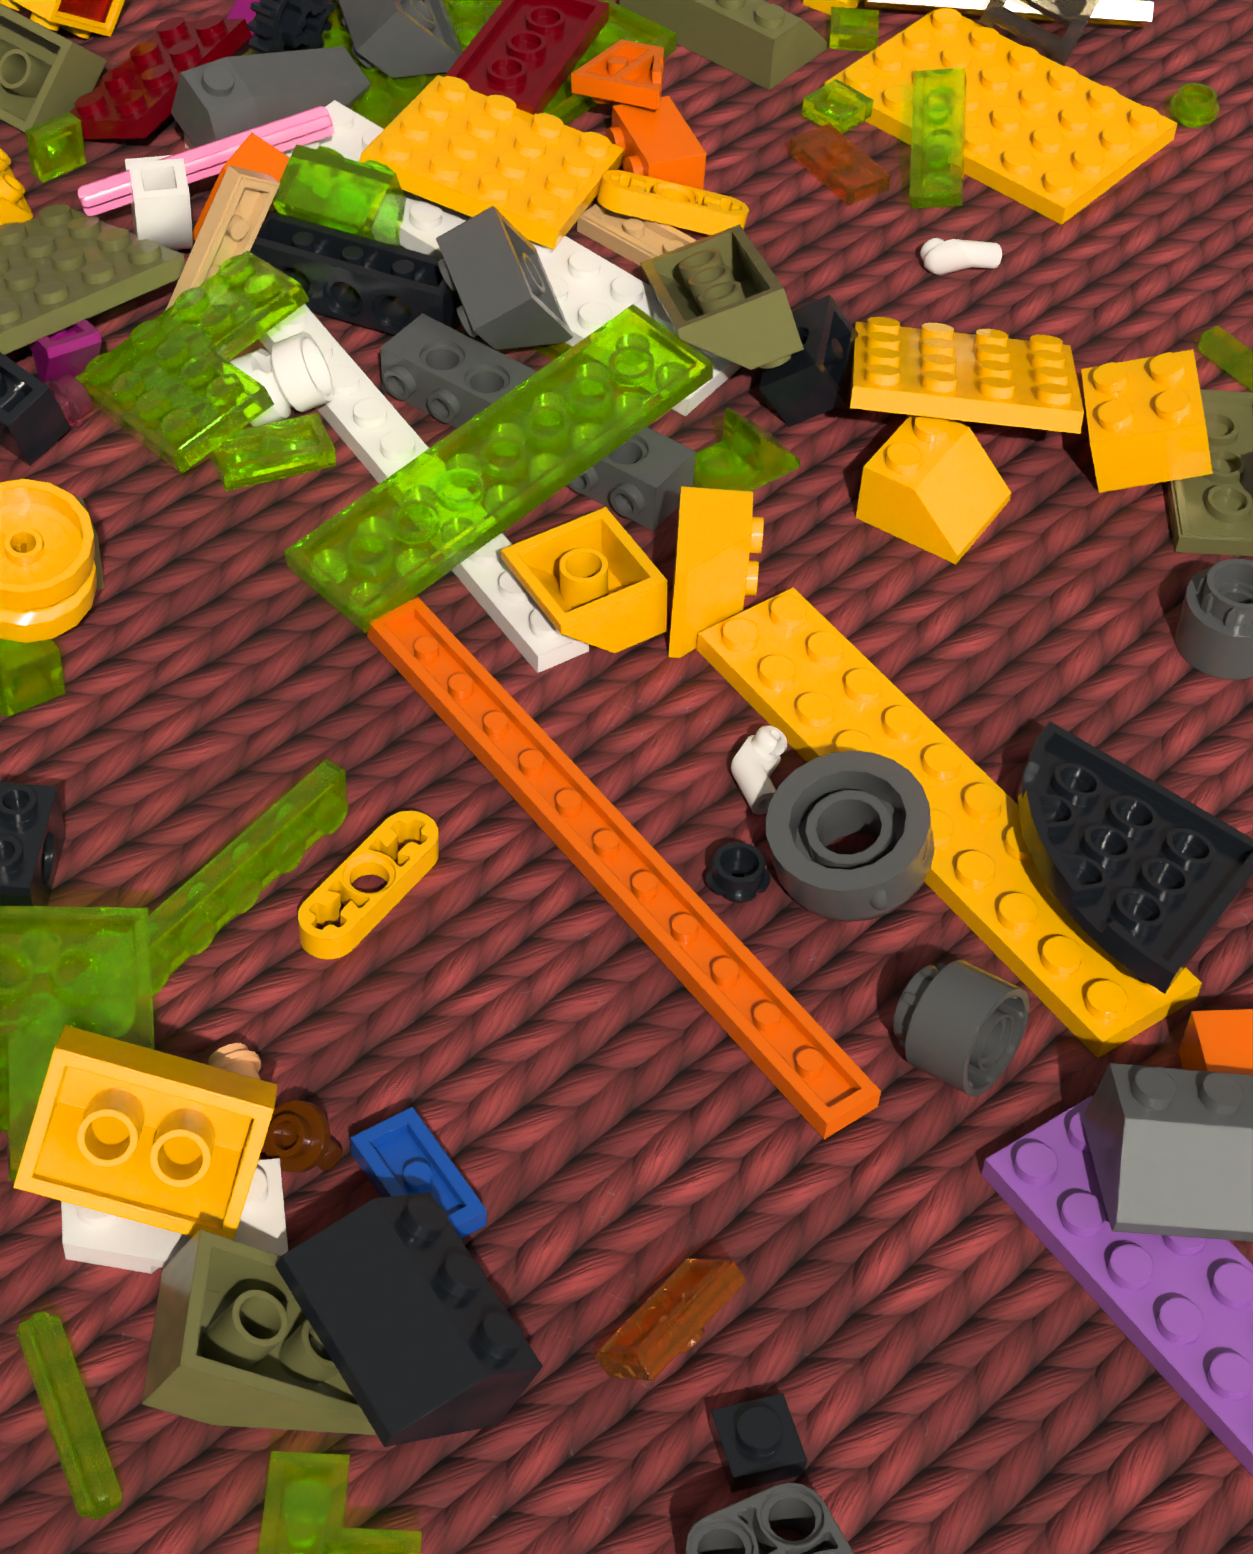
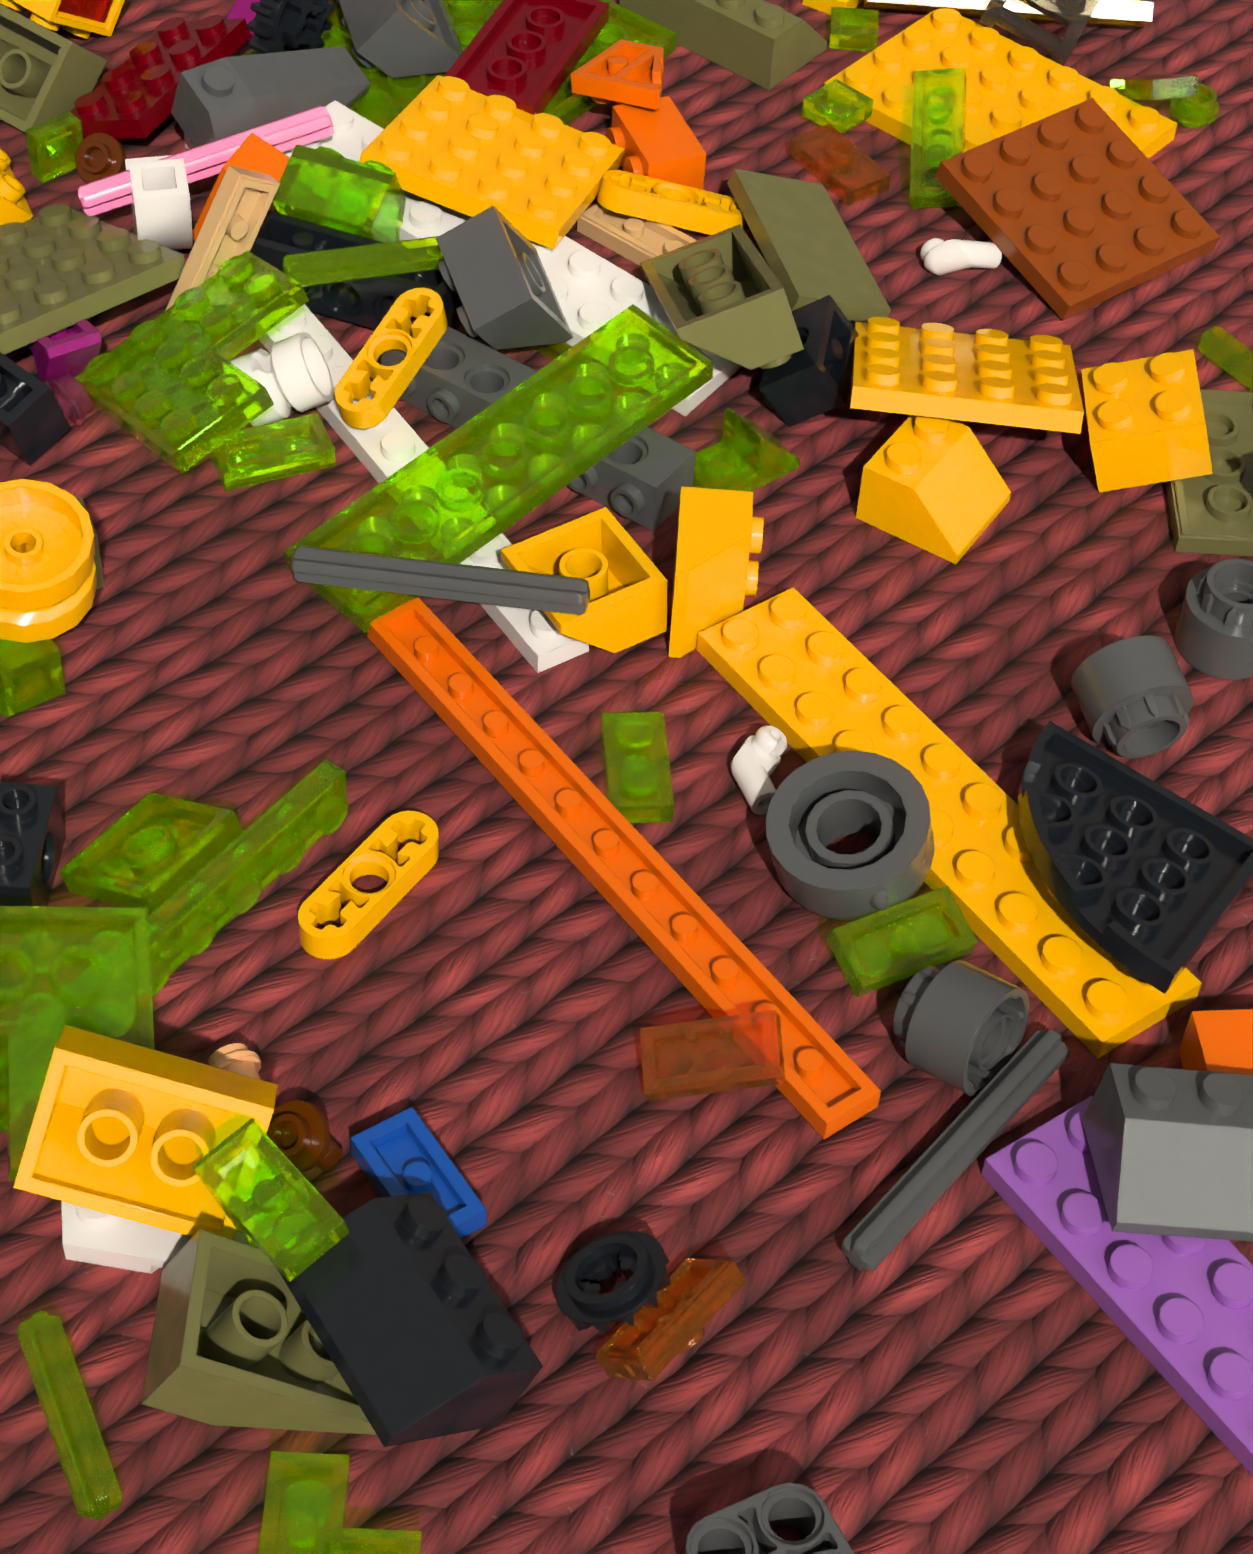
(99, 157): none -> reddish brown plate
(151, 851): none -> clear neon green plate
(270, 1200): none -> clear neon green slope
(363, 261): none -> clear neon green axle
(391, 381): none -> yellow beam
(441, 580): none -> dark grey axle
(597, 1268): none -> black gear
(637, 766): none -> clear neon green plate
(712, 1055): none -> clear orange plate
(738, 872): black plate -> none
(757, 1442): black plate -> none
(807, 243): none -> olive tile
(901, 941): none -> clear neon green plate
(954, 1151): none -> dark grey axle
(1077, 208): none -> dark orange plate
(1134, 696): none -> dark grey piece
(1156, 86): none -> clear neon green tile

